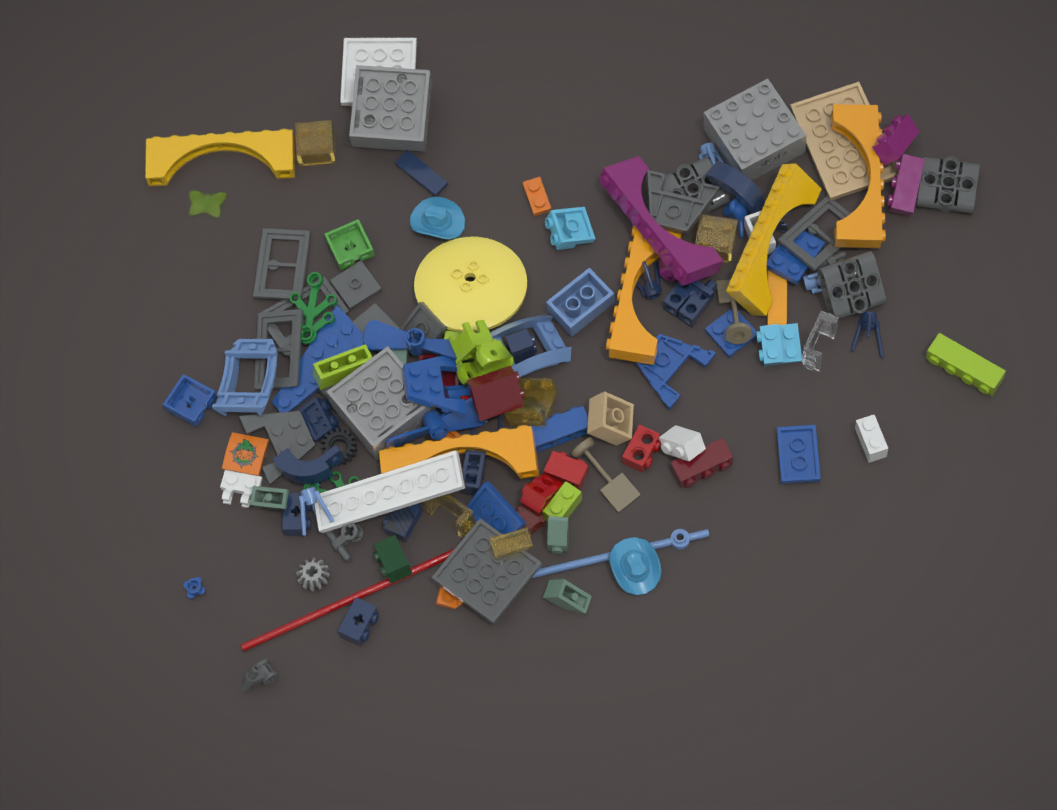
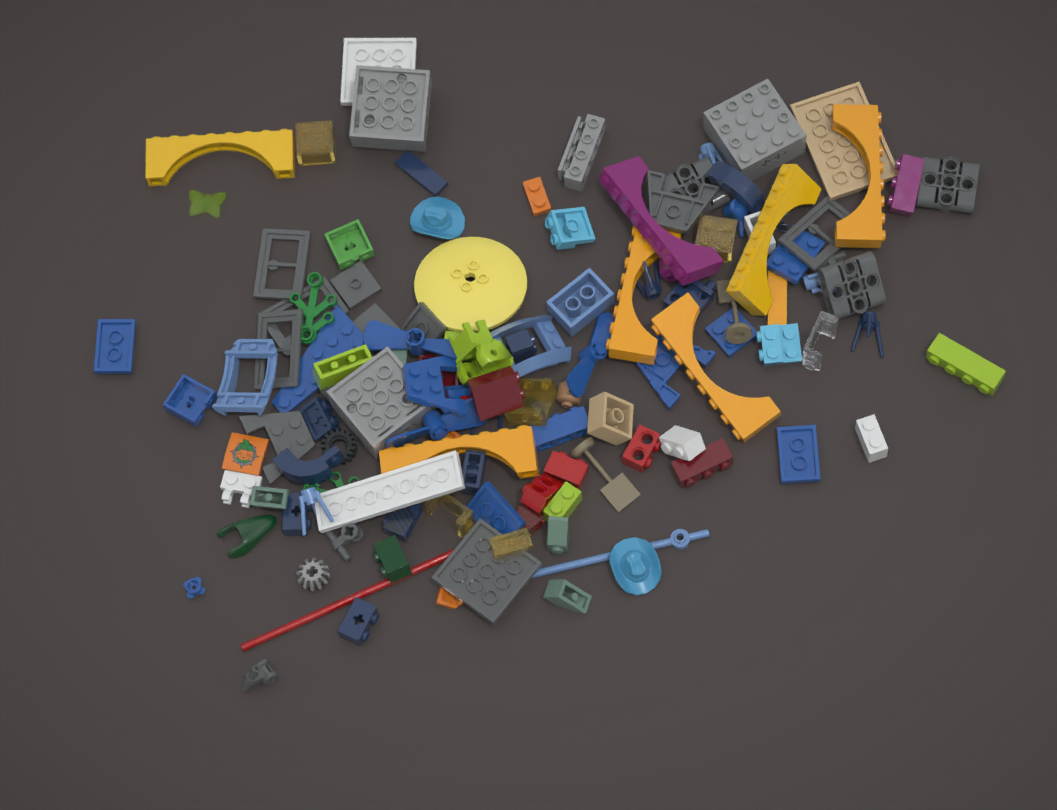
(115, 346): none -> blue plate
(251, 531): none -> dark green animal
(565, 396): none -> medium nougat head
(585, 153): none -> light grey brick
(591, 354): none -> blue piece
(744, 414): none -> light orange arch
(895, 138): magenta brick -> none

